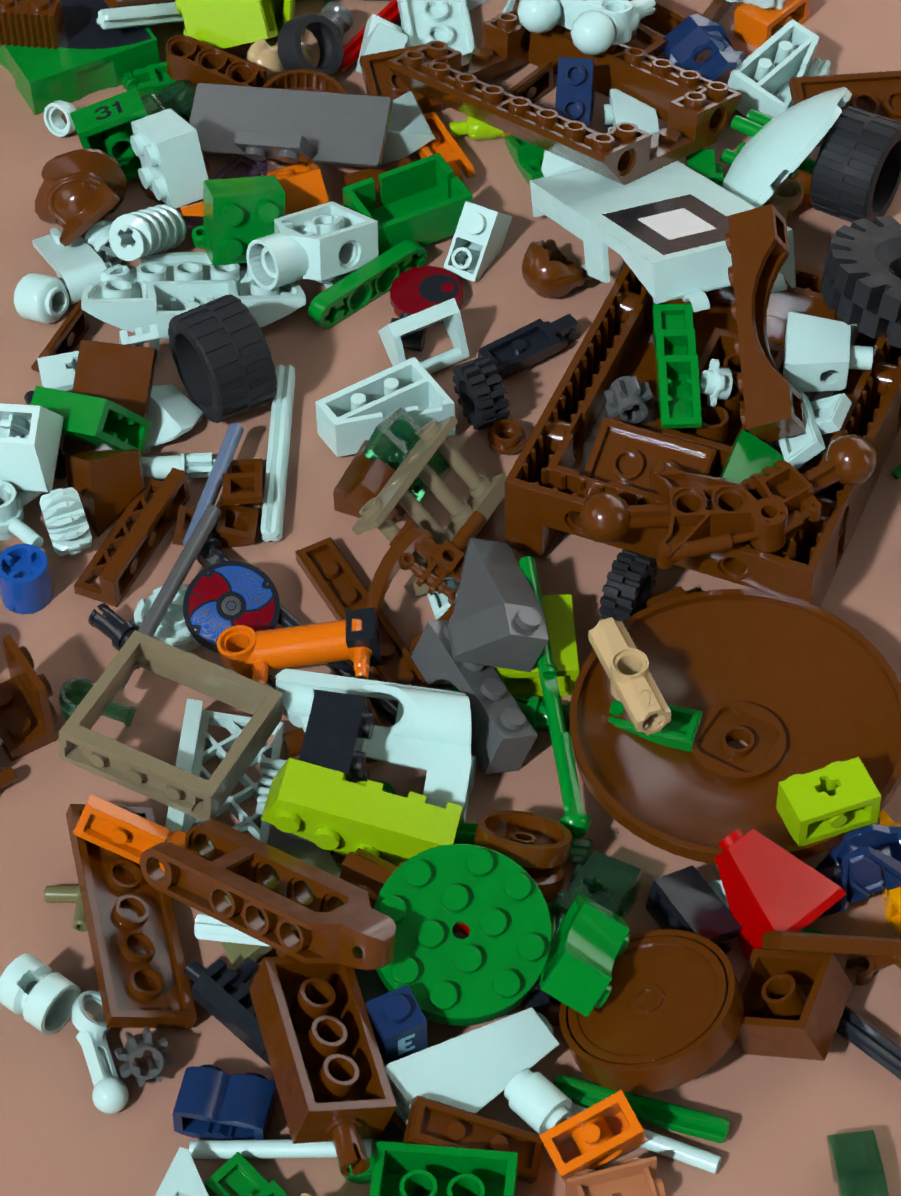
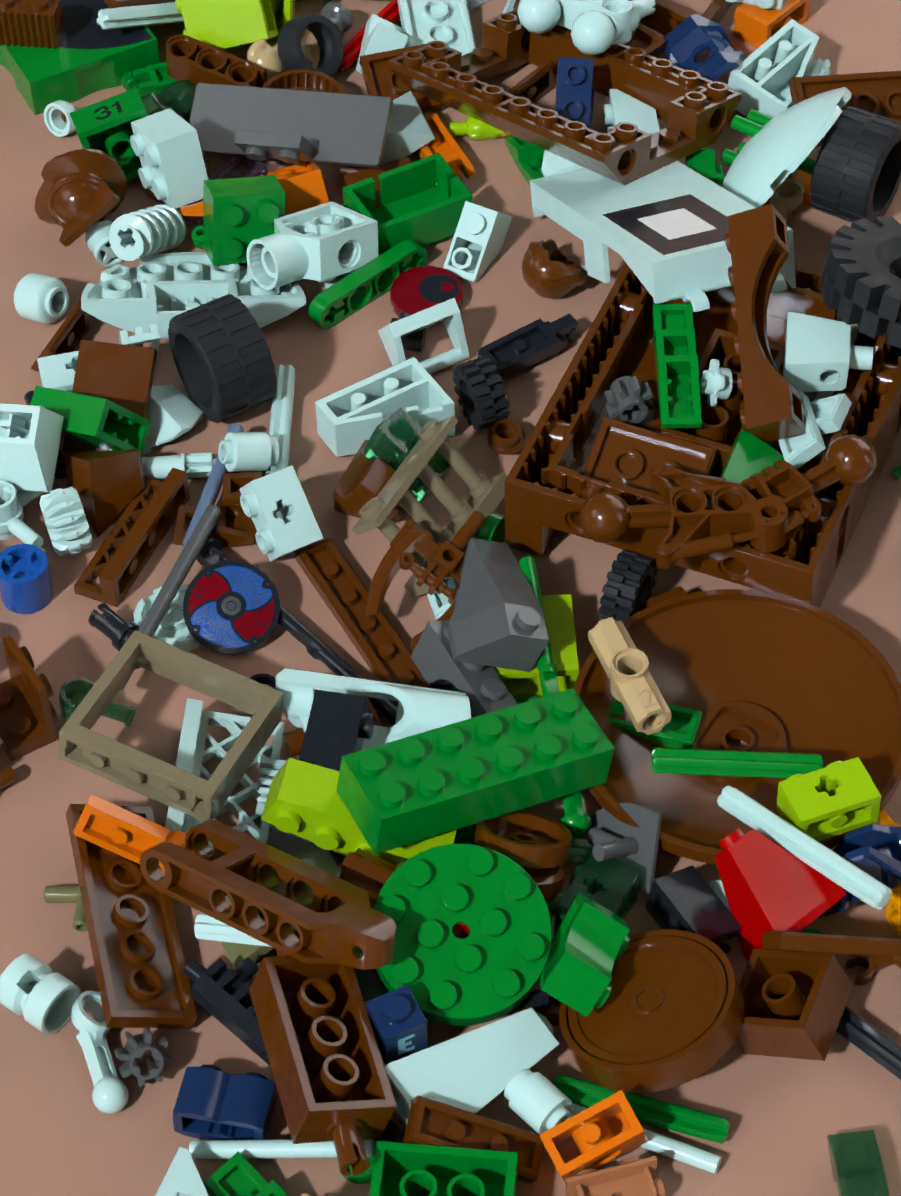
(73, 264): light aqua door -> none
(248, 451): none -> light aqua brick
(281, 493): none -> light aqua brick
(304, 645): orange piece -> none
(474, 770): none -> green brick
(493, 528): none -> green tile
(628, 843): none -> dark grey shield
(733, 763): none -> green axle
(805, 848): none -> light aqua axle

